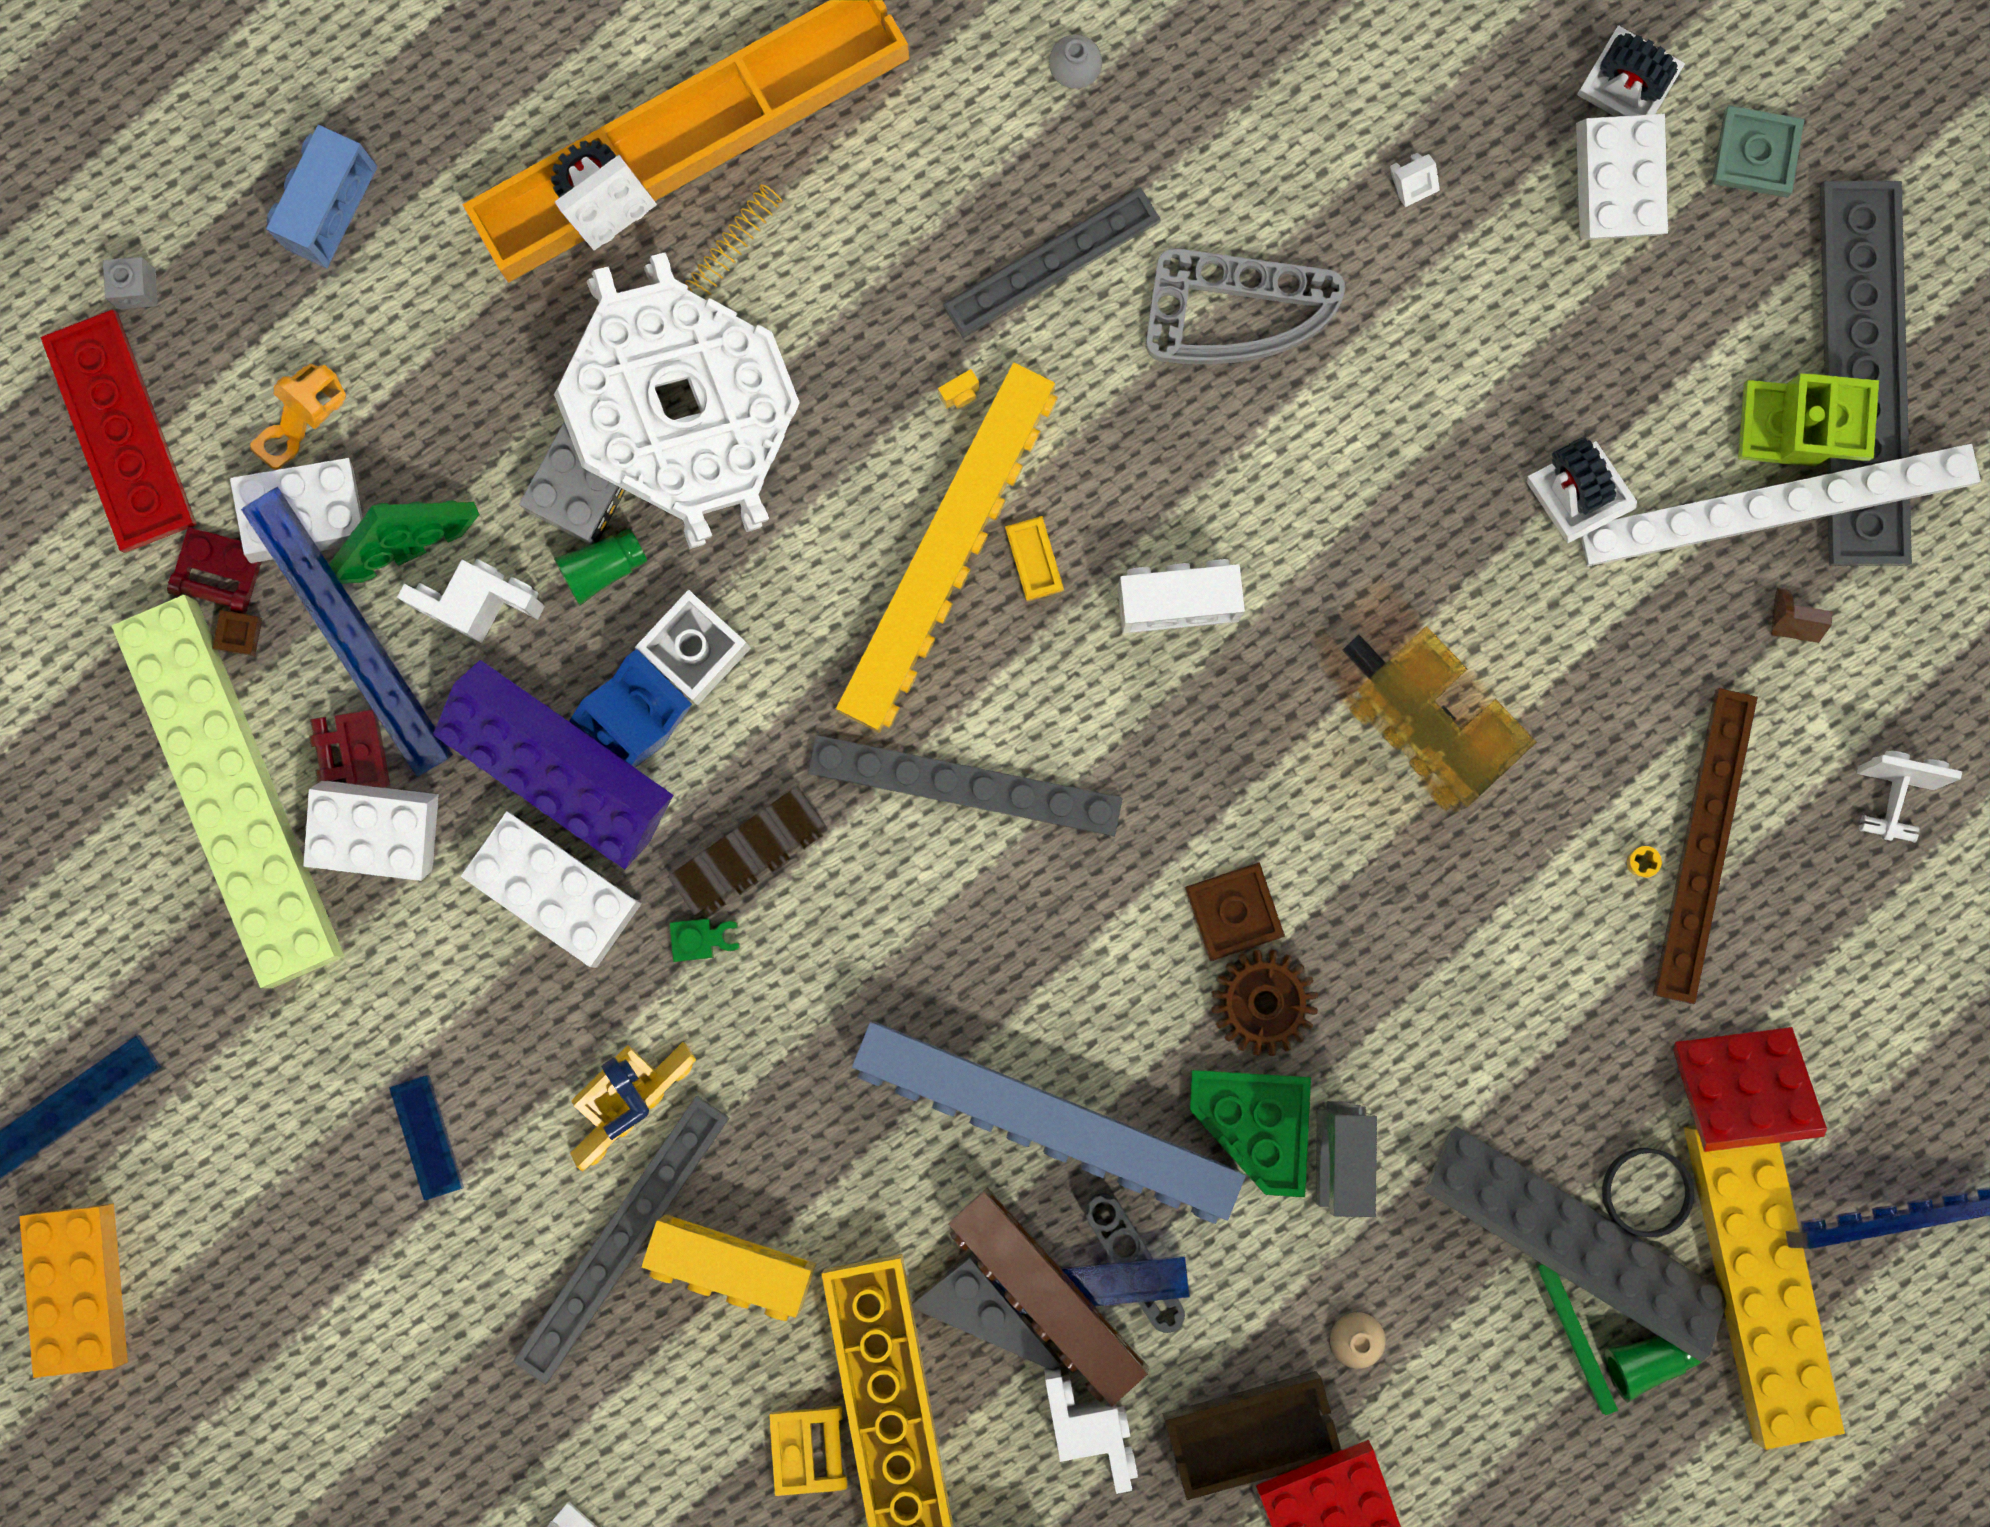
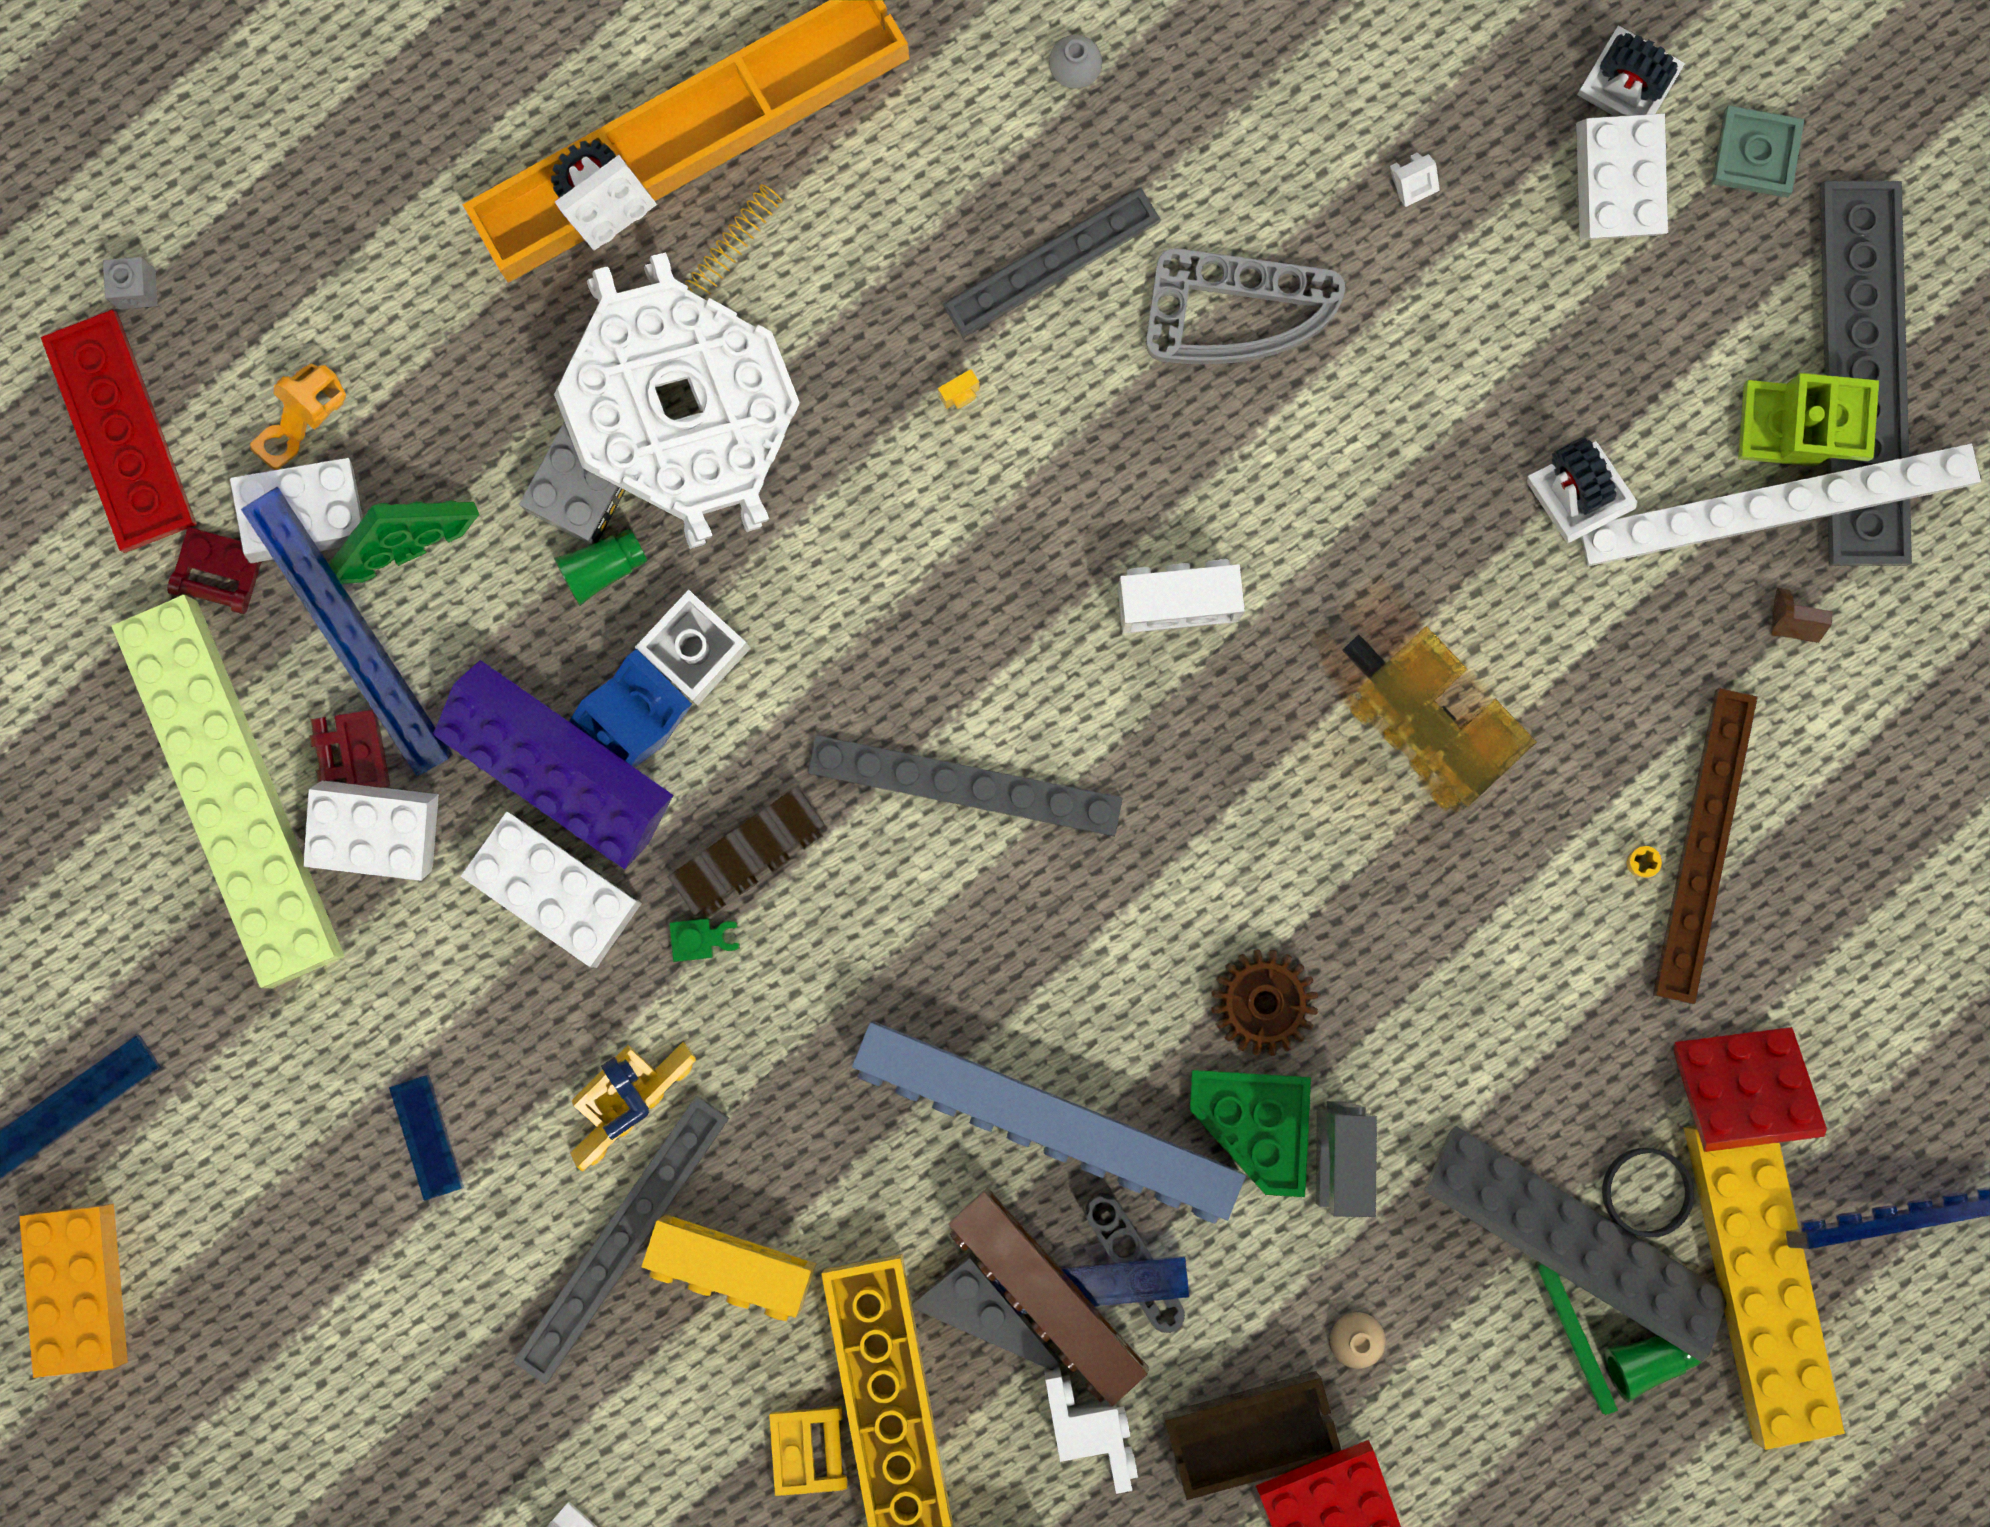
(237, 633): reddish brown plate -> none
(321, 196): medium blue brick -> none
(473, 599): white bracket -> none
(947, 547): yellow brick -> none
(1034, 558): yellow tile -> none
(1234, 911): reddish brown tile -> none
(1903, 772): white plate -> none

